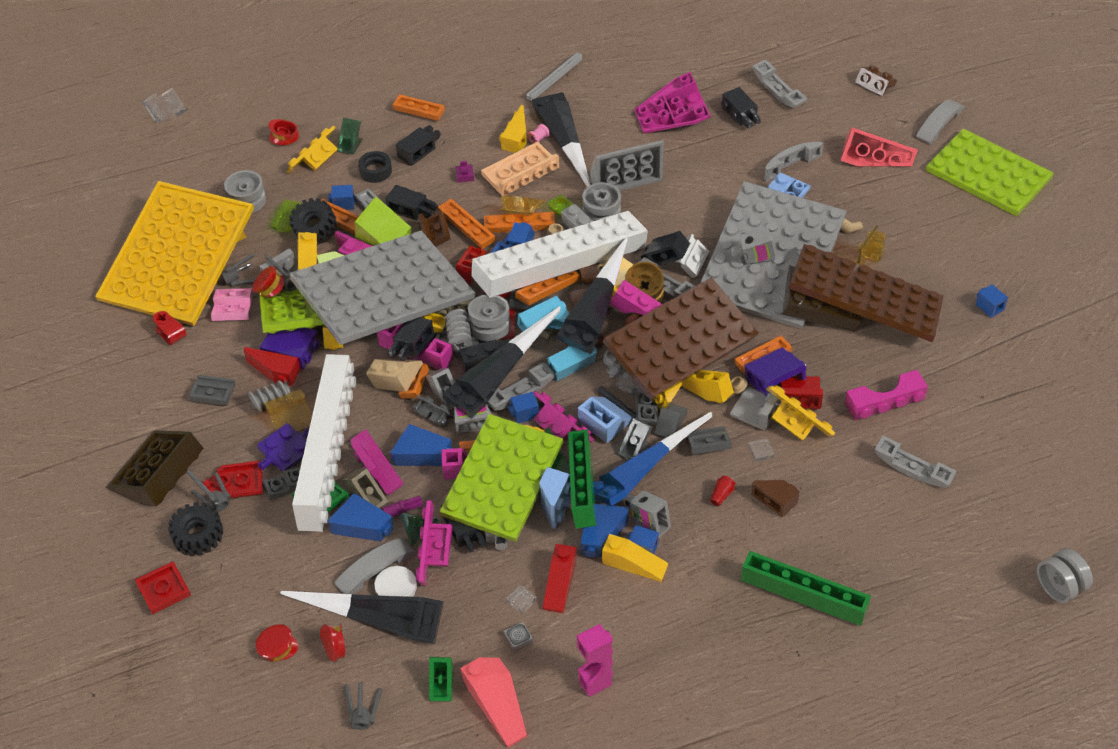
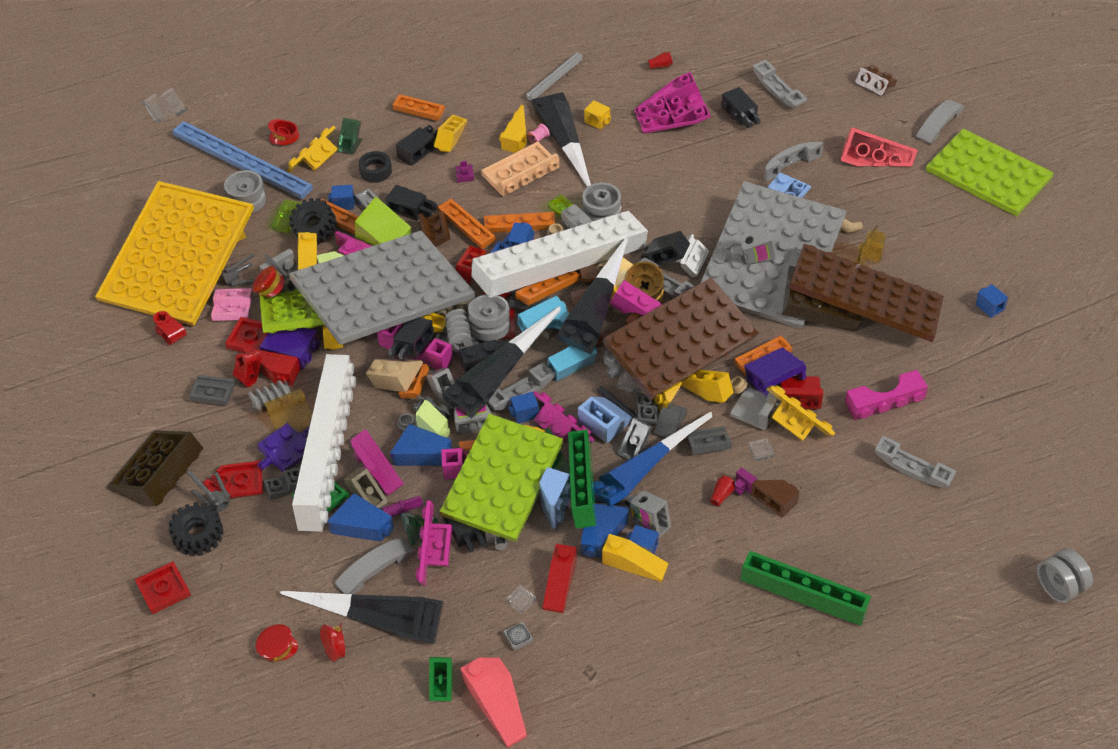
(242, 159): none -> medium blue plate
(246, 334): none -> red plate
(247, 367): none -> red piece
(361, 718): dark grey plant -> none
(396, 582): white tile -> none
(404, 420): none -> light grey plate
(432, 420): none -> yellowish green slope
(449, 133): none -> yellow slope
(521, 204): clear yellow hinge -> none
(597, 115): none -> yellow brick
(597, 650): dark pink arch -> none
(630, 166): light grey slope -> none
(661, 61): none -> red cone
(744, 481): none -> magenta tile

